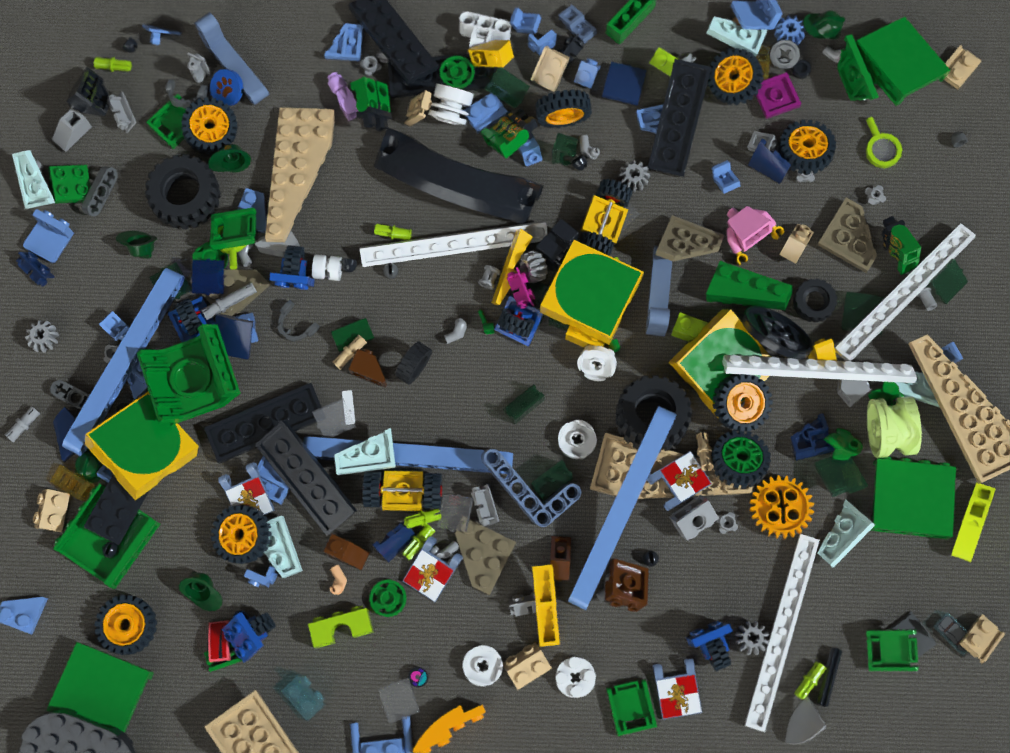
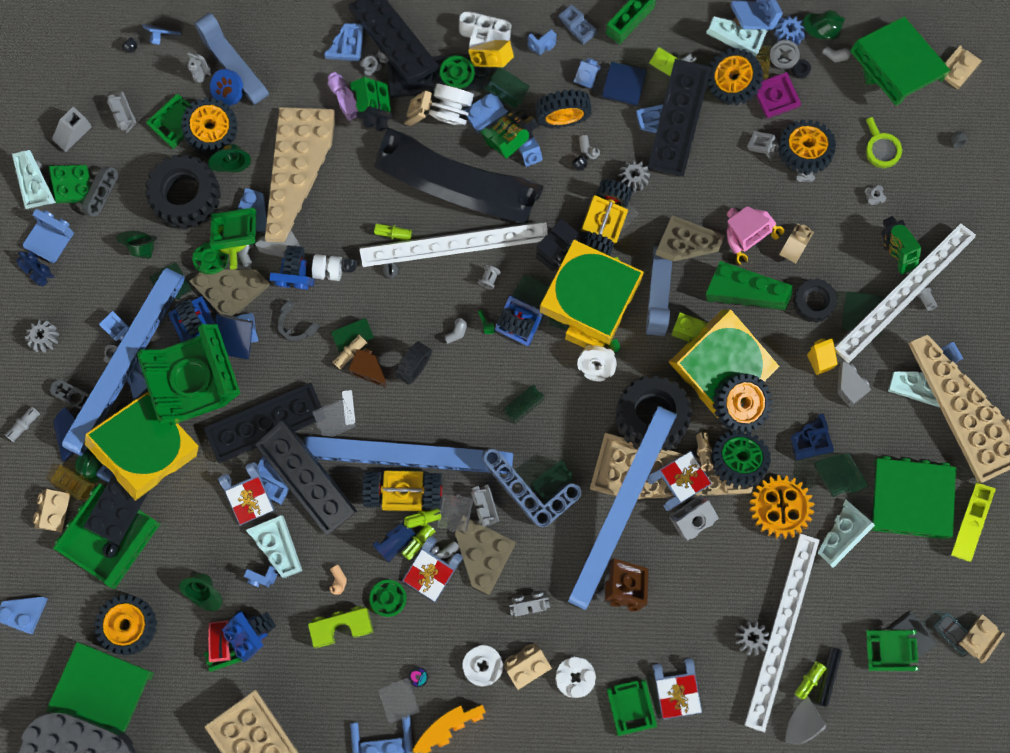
(89, 94): black wedge -> none
(112, 64): lime axle -> none
(184, 103): dark grey piece -> none
(207, 277): clear blue piece -> none
(227, 536): wheel -> none
(228, 301): light grey pin -> none
(303, 697): clear light blue bracket -> none
(346, 552): reddish brown slope -> none
(367, 456): light aqua wing -> none
(518, 246): yellow slope -> none
(524, 21): medium blue bracket -> none
(524, 295): dark pink hinge -> none
(534, 266): light grey gear -> none
(545, 605): yellow slope -> none
(550, 68): tan plate -> none
(560, 557): reddish brown slope -> none
(564, 146): clear green hinge -> none
(572, 46): black hinge -> none
(579, 450): white plate -> none
(646, 559): black hinge -> none
(712, 643): plate -> none
(724, 177): medium blue bracket -> none
(730, 517): light grey plate -> none
(769, 162): dark blue slope -> none
(777, 332): black plate -> none
(819, 369): white plate -> none
(844, 444): green plate -> none
(850, 236): dark tan plate -> none
(854, 73): green wing -> none
(889, 392): green plate -> none
(894, 427): yellowish green piece -> none
(949, 281): clear green piece -> none

